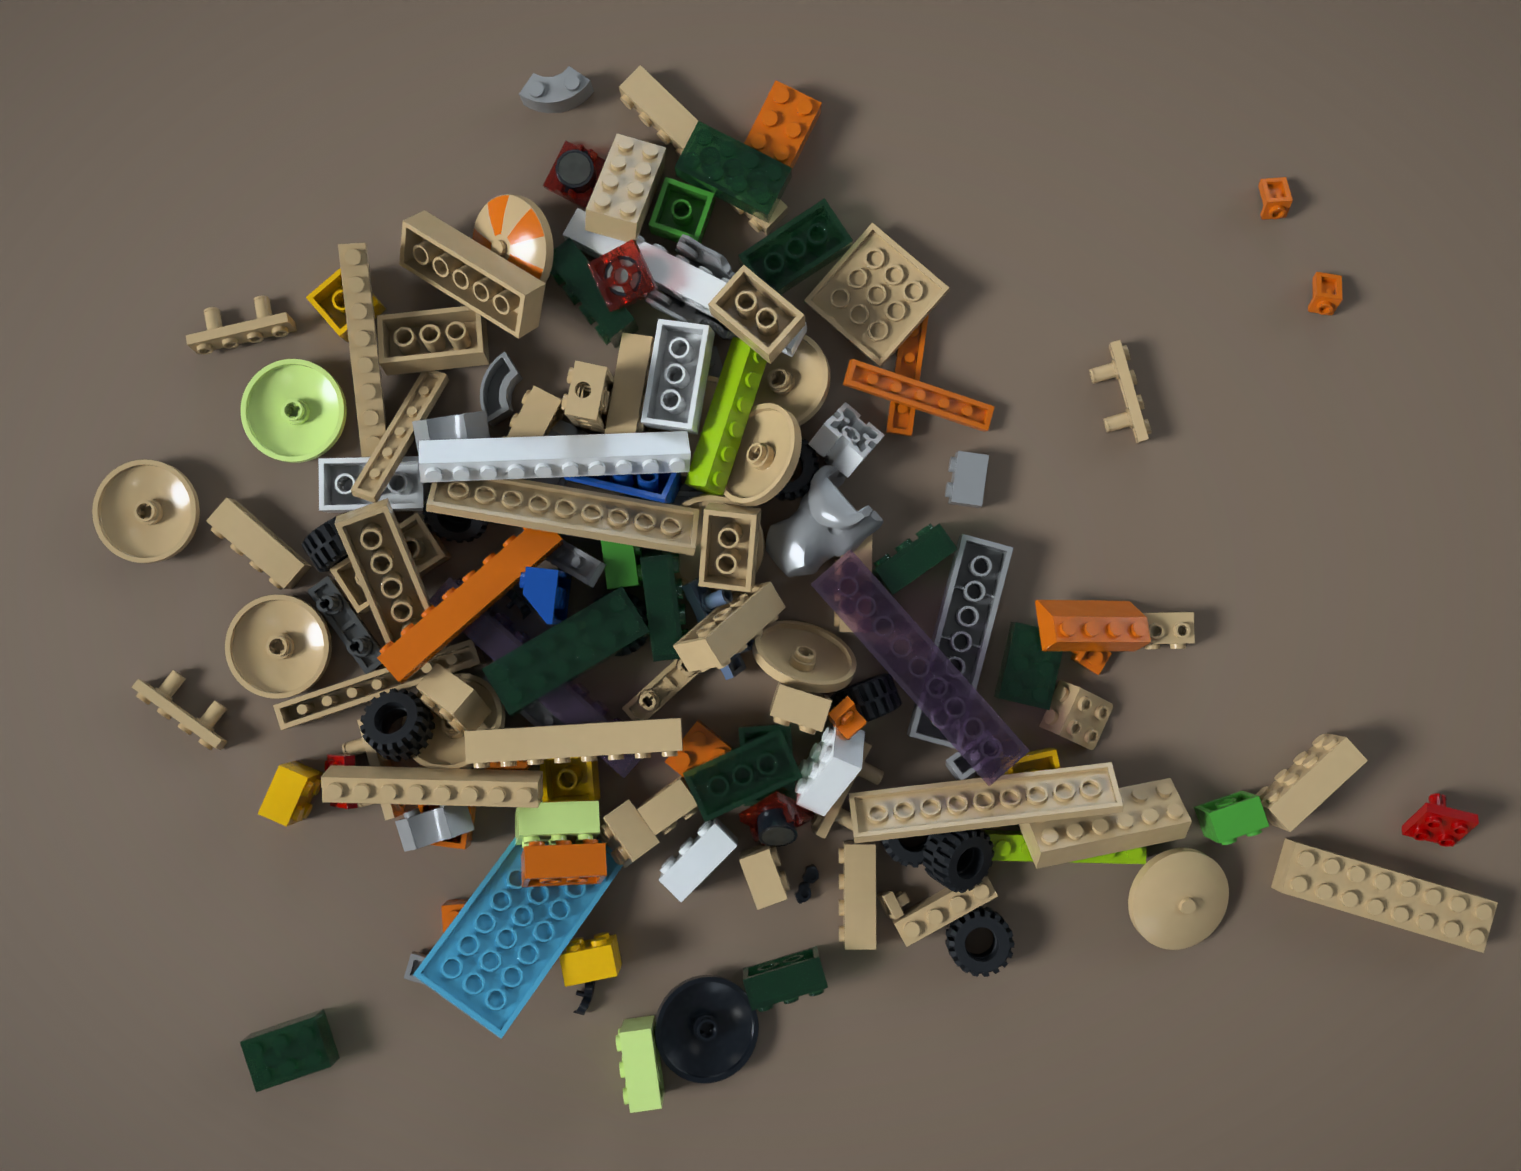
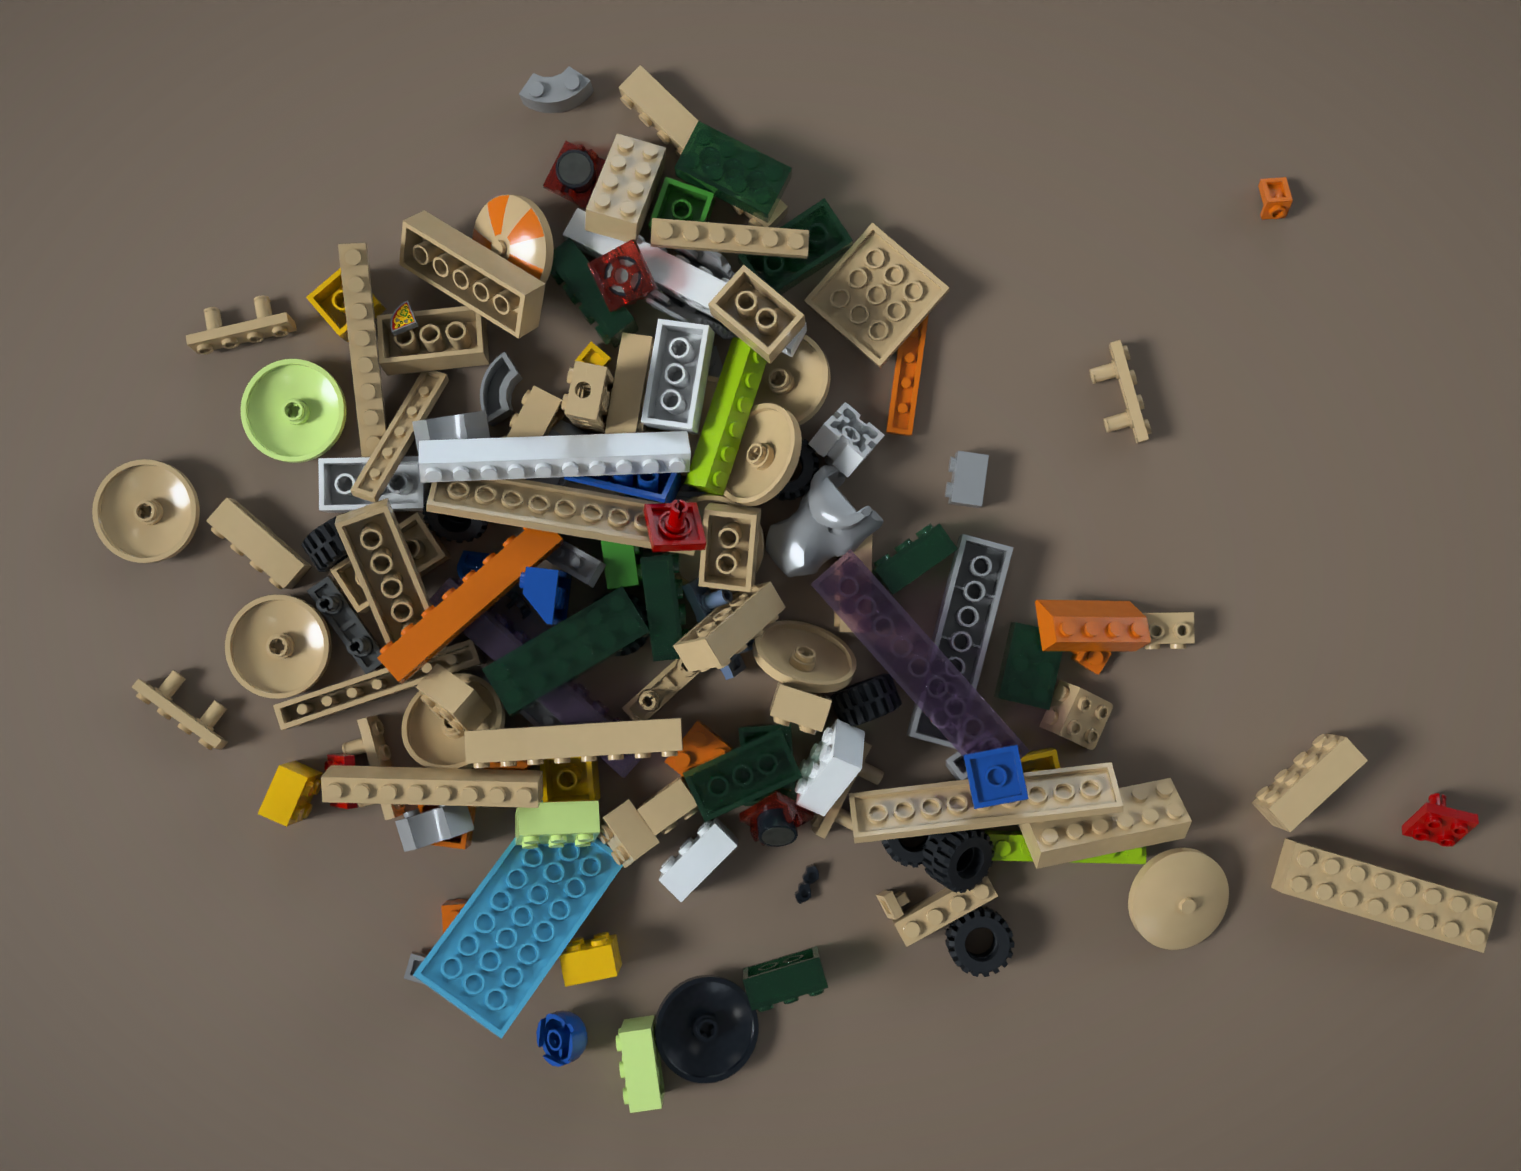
(289, 1050): clear green brick -> none
(385, 712): black tyre -> none
(403, 319): none -> tile
(470, 561): none -> blue plate
(562, 1037): none -> blue cylinder
(563, 863): orange brick -> none
(587, 997): black piece -> none
(593, 355): none -> yellow plate
(674, 526): none -> red plate
(729, 238): none -> tan plate
(763, 875): tan brick -> none
(784, 124): orange brick -> none
(846, 718): orange bracket -> none
(858, 895): tan brick -> none
(918, 395): orange plate -> none
(995, 776): none -> blue plate
(1232, 817): bright green brick -> none
(1326, 293): orange bracket -> none

